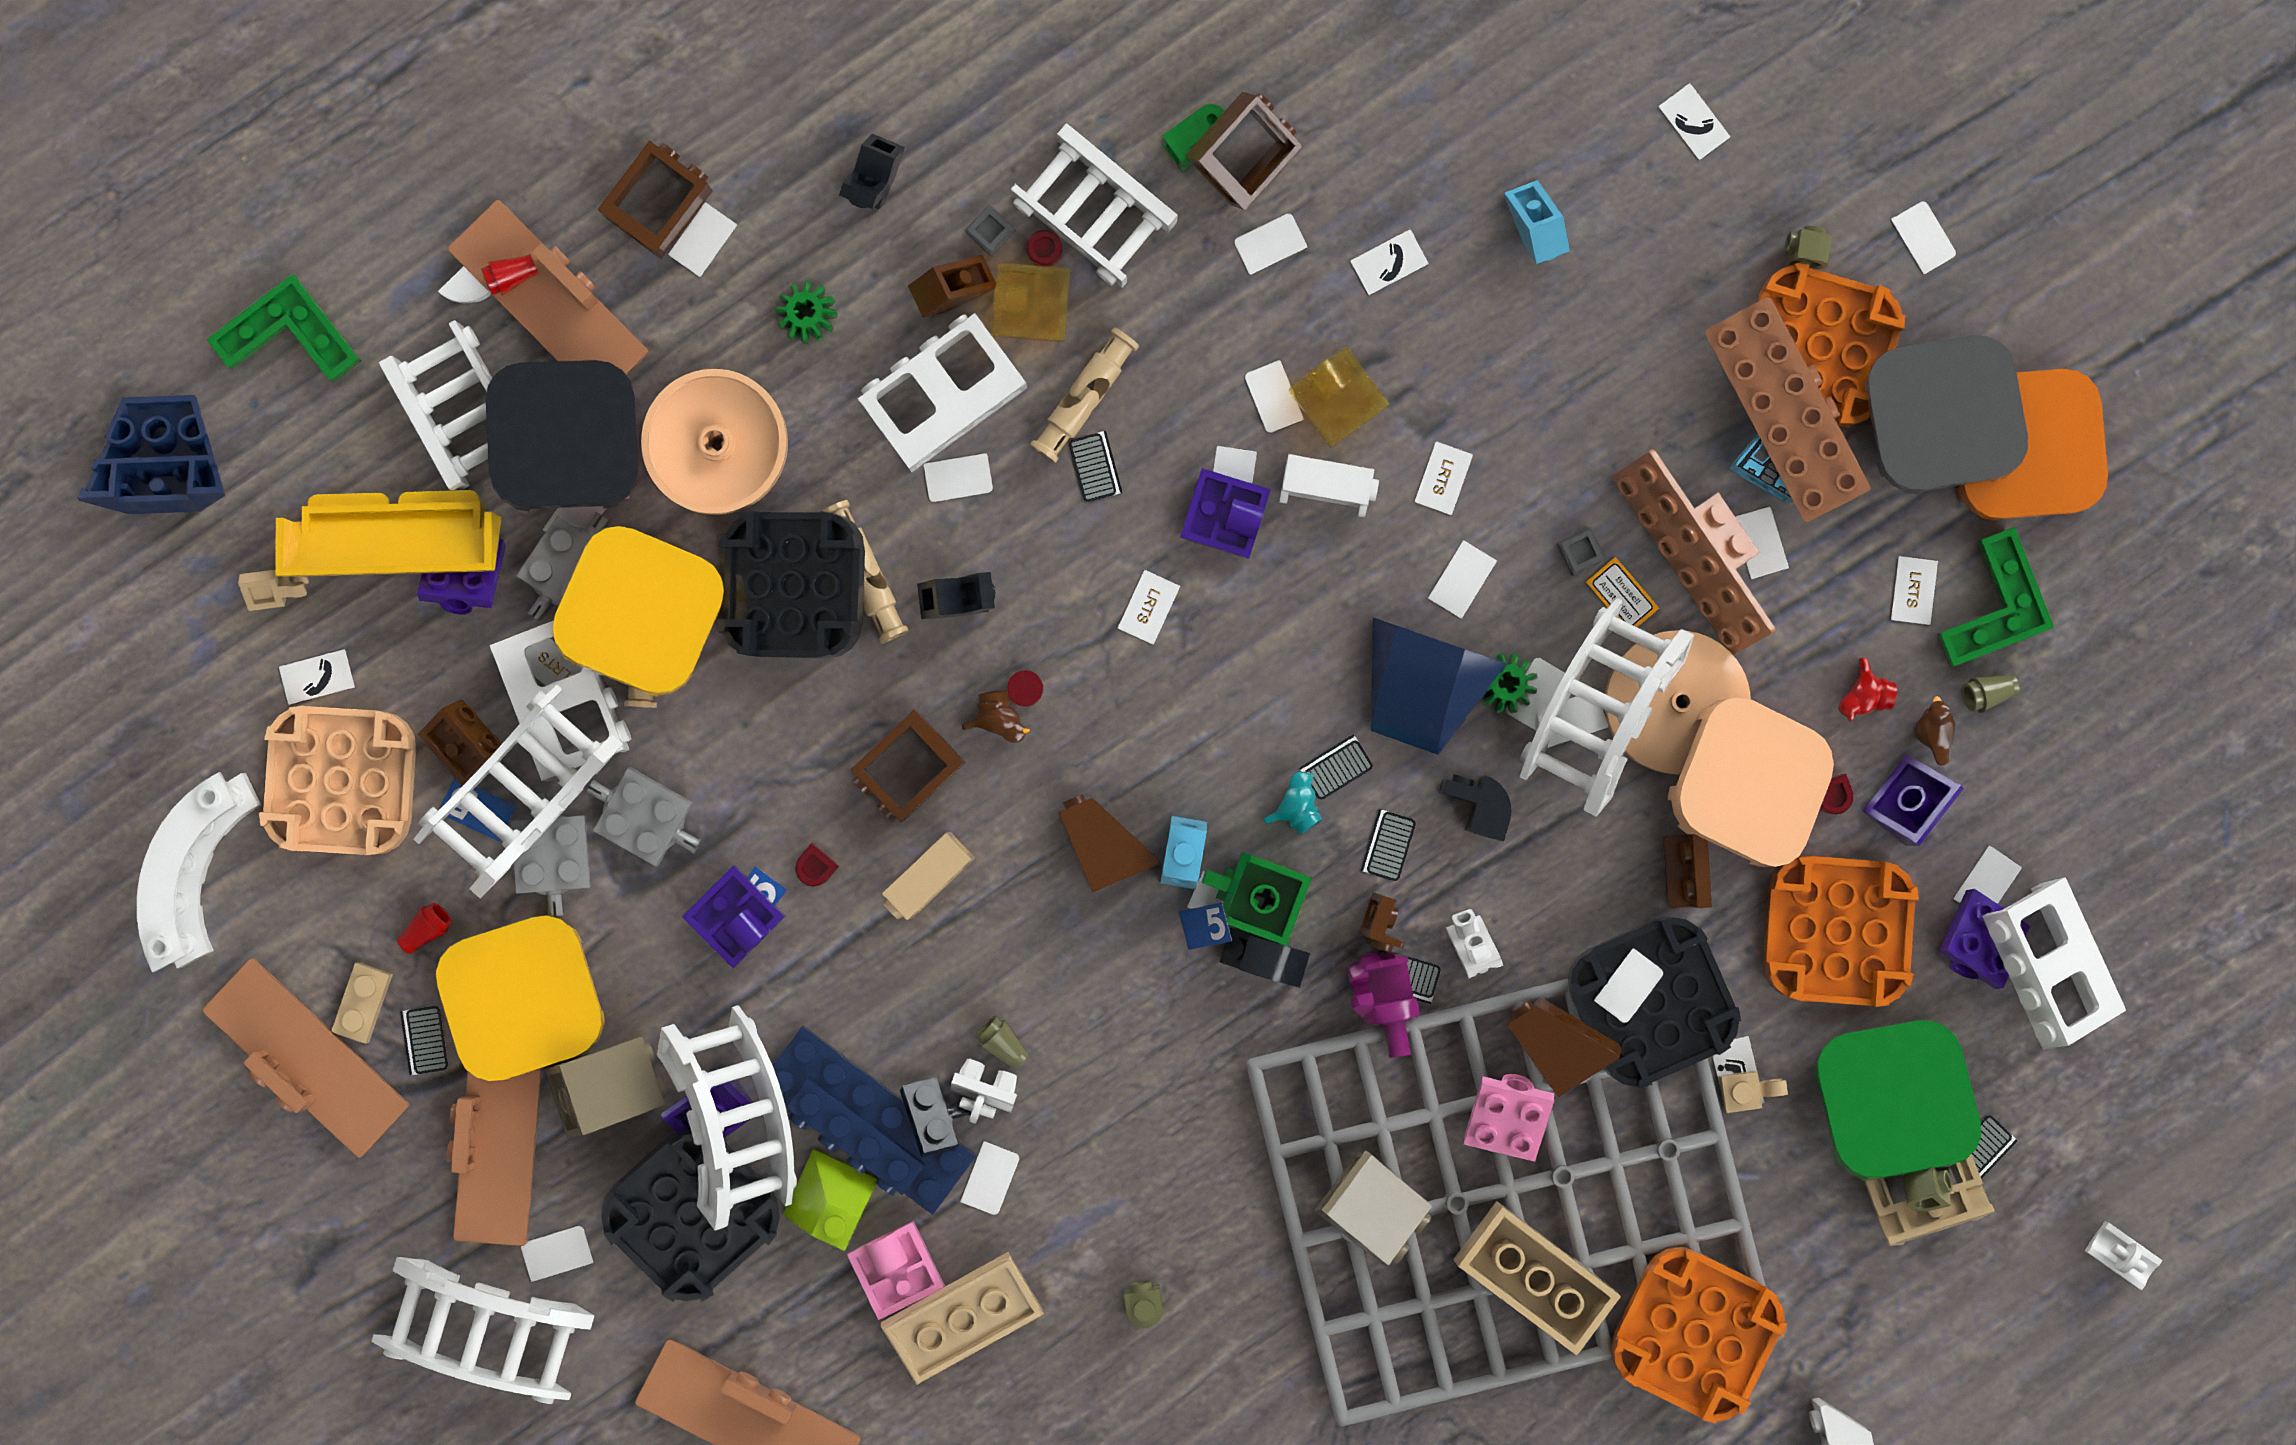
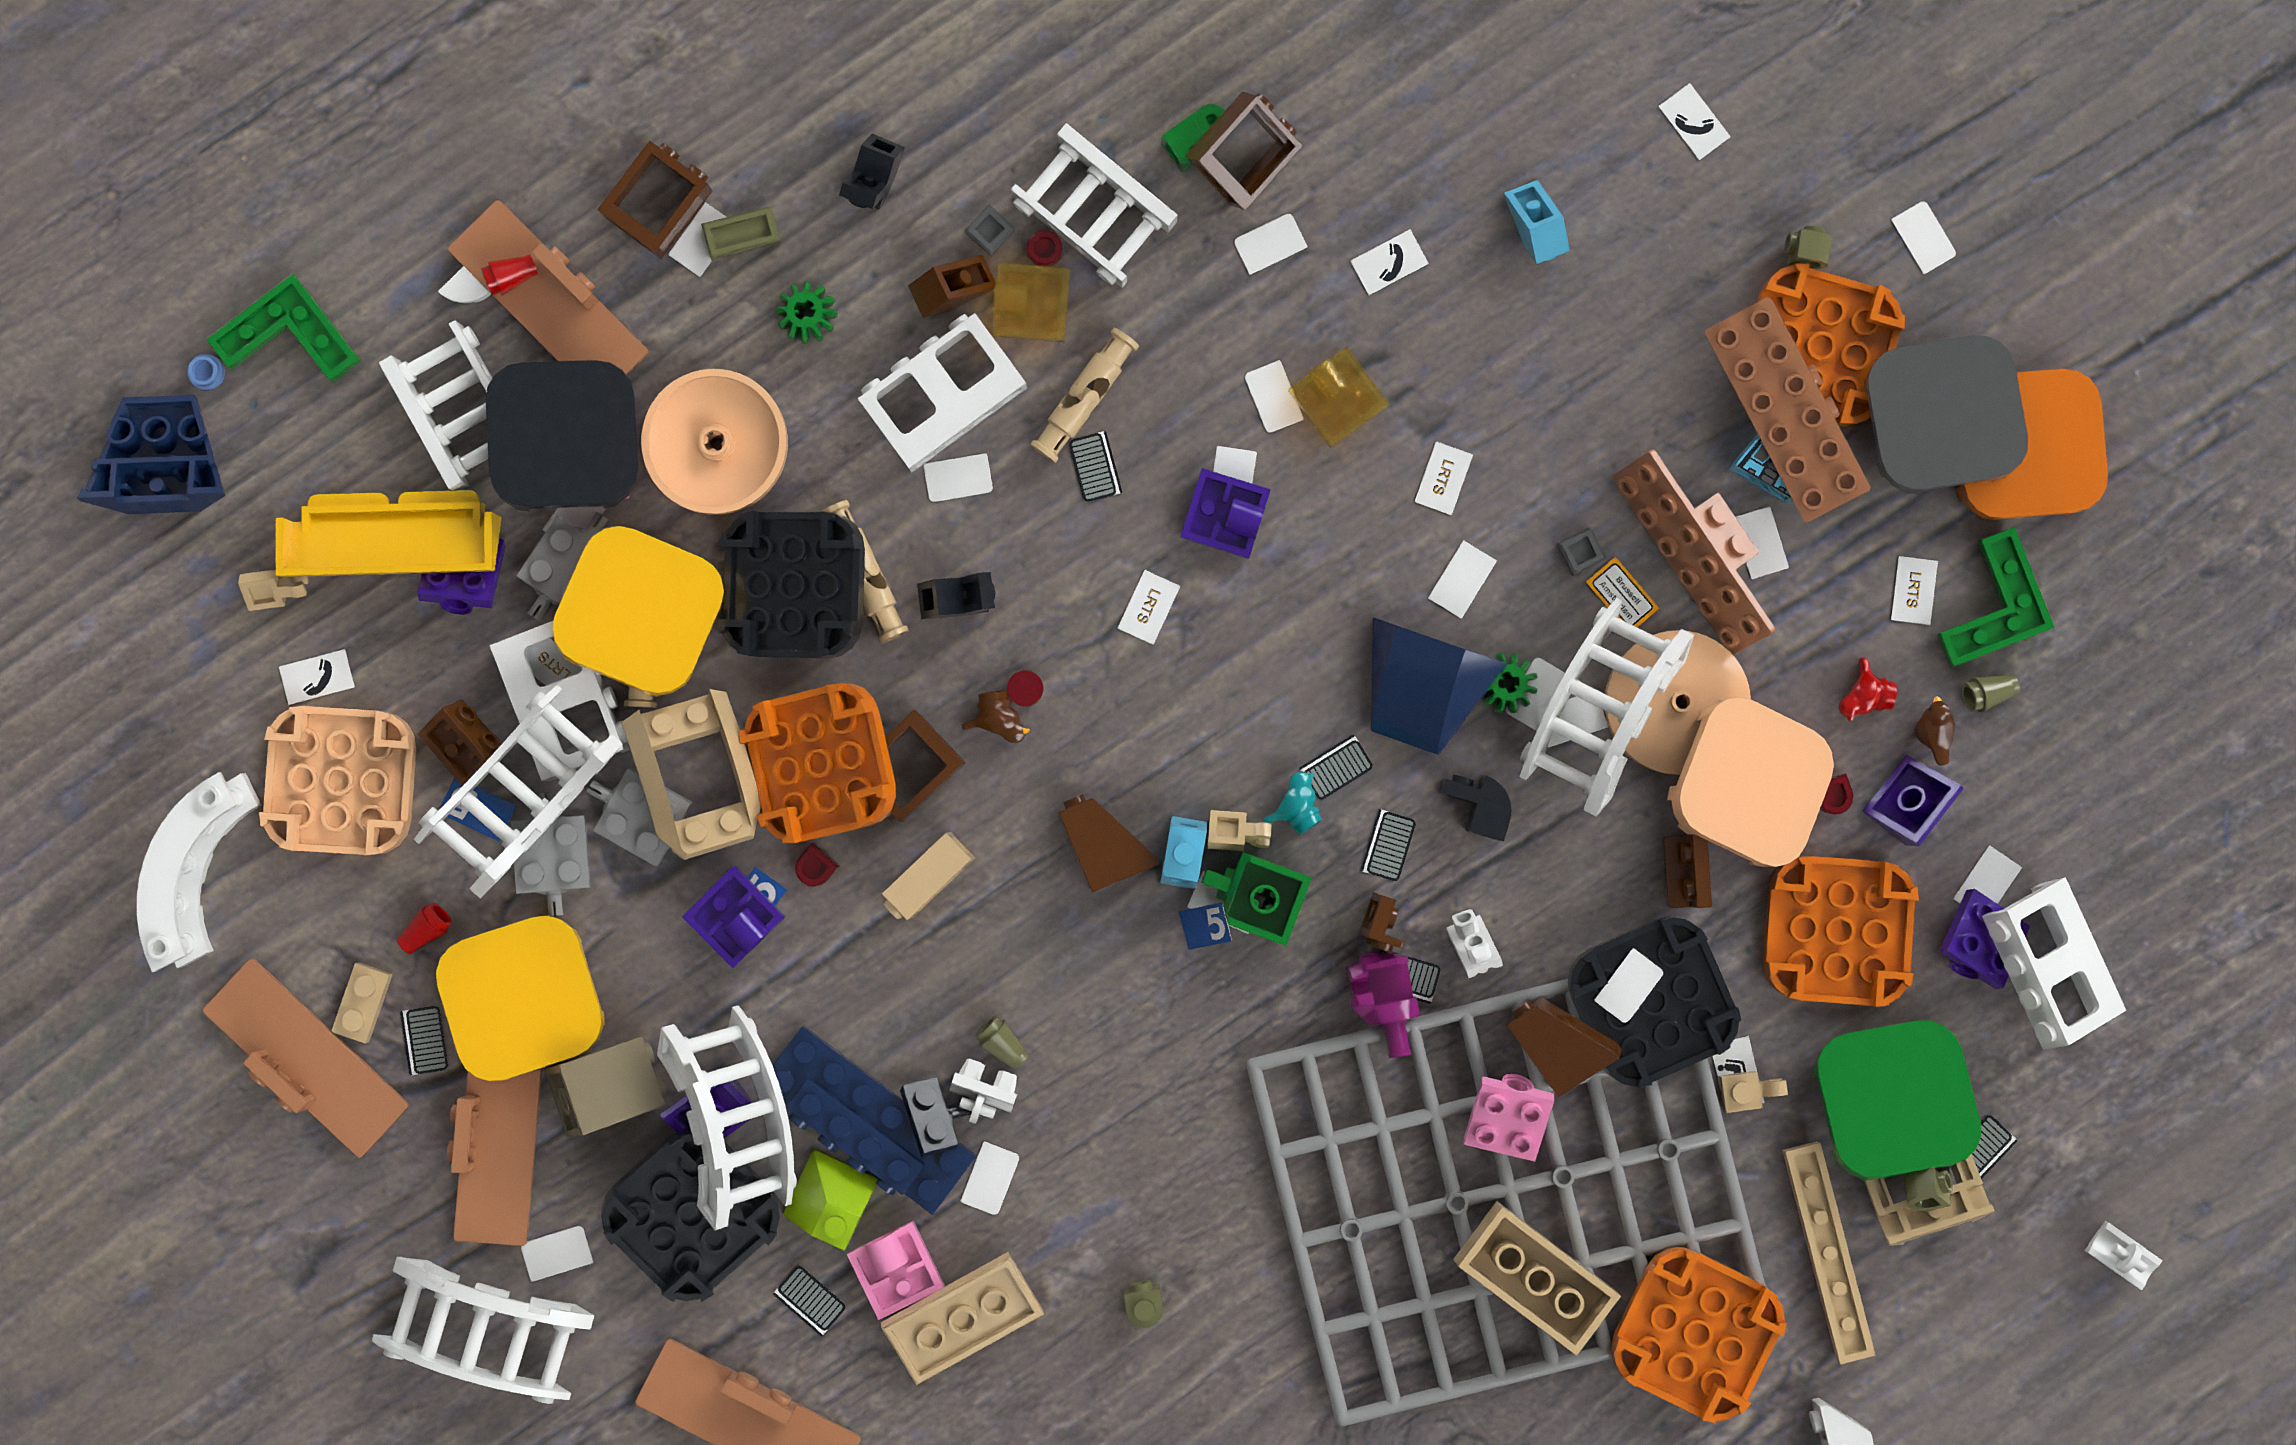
(206, 372): none -> medium blue plate
(678, 725): none -> tan wedge
(741, 233): none -> olive tile
(809, 1300): none -> sticker
(820, 762): none -> orange tile
(1231, 831): none -> tan plate
(1265, 958): black brick -> none
(1329, 482): white brick -> none
(1375, 1209): slope -> none
(1828, 1252): none -> tan plate

